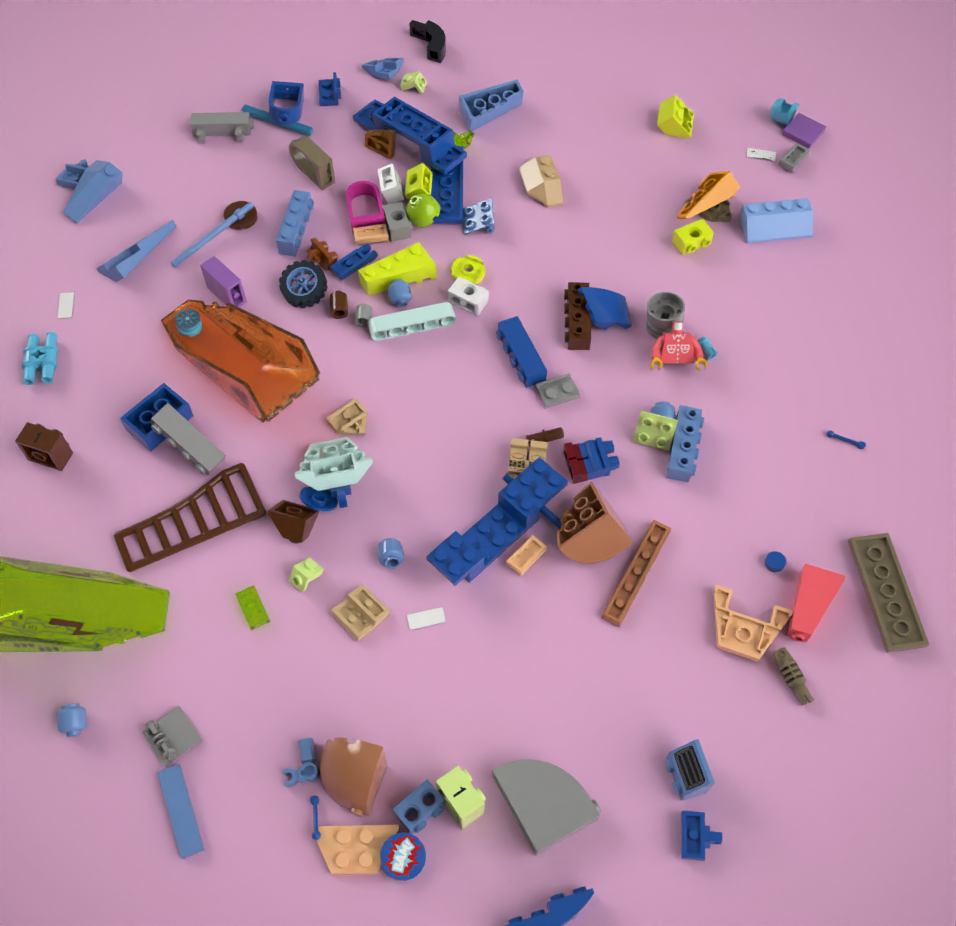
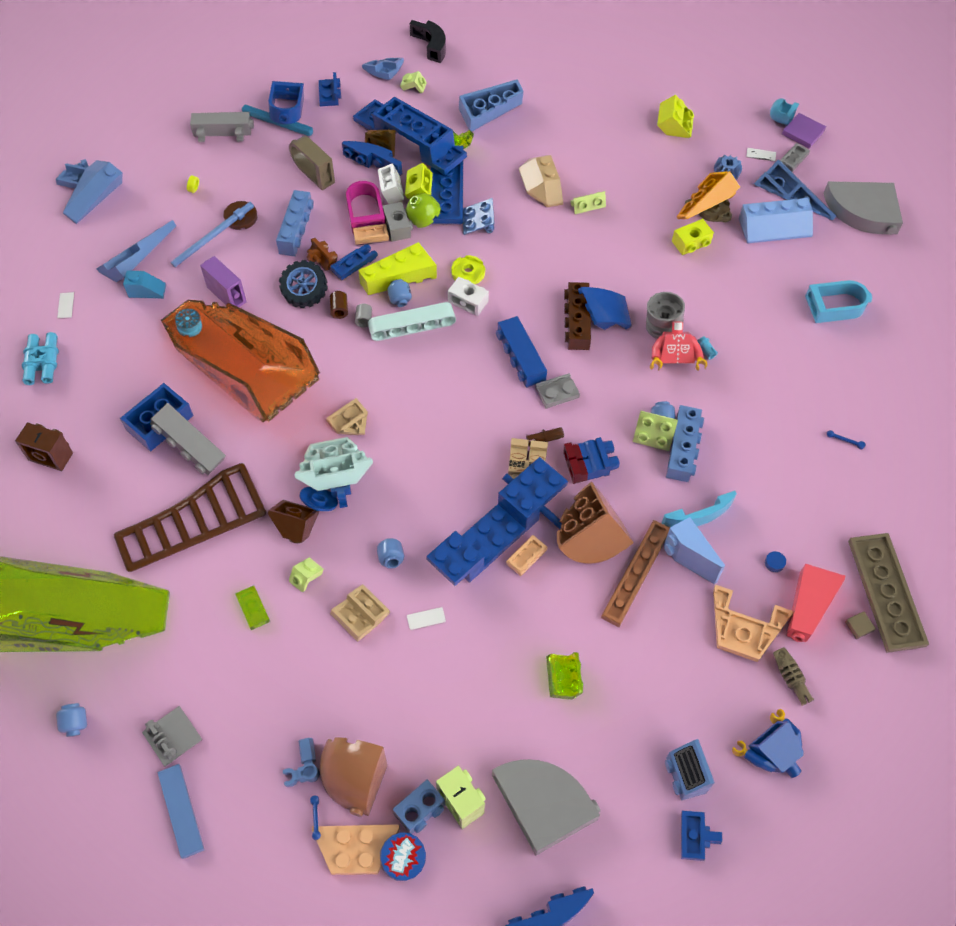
(143, 285): none -> dark azure slope
(192, 184): none -> neon yellow tile
(369, 154): none -> blue slope
(564, 676): none -> clear neon green bracket
(589, 202): none -> yellowish green hinge
(693, 551): none -> light blue slope
(702, 516): none -> medium azure slope
(730, 164): none -> medium blue gear
(776, 748): none -> torso
(788, 186): none -> medium blue wedge
(821, 314): none -> medium azure window
(860, 625): none -> dark tan tile
(865, 205): none -> light grey brick

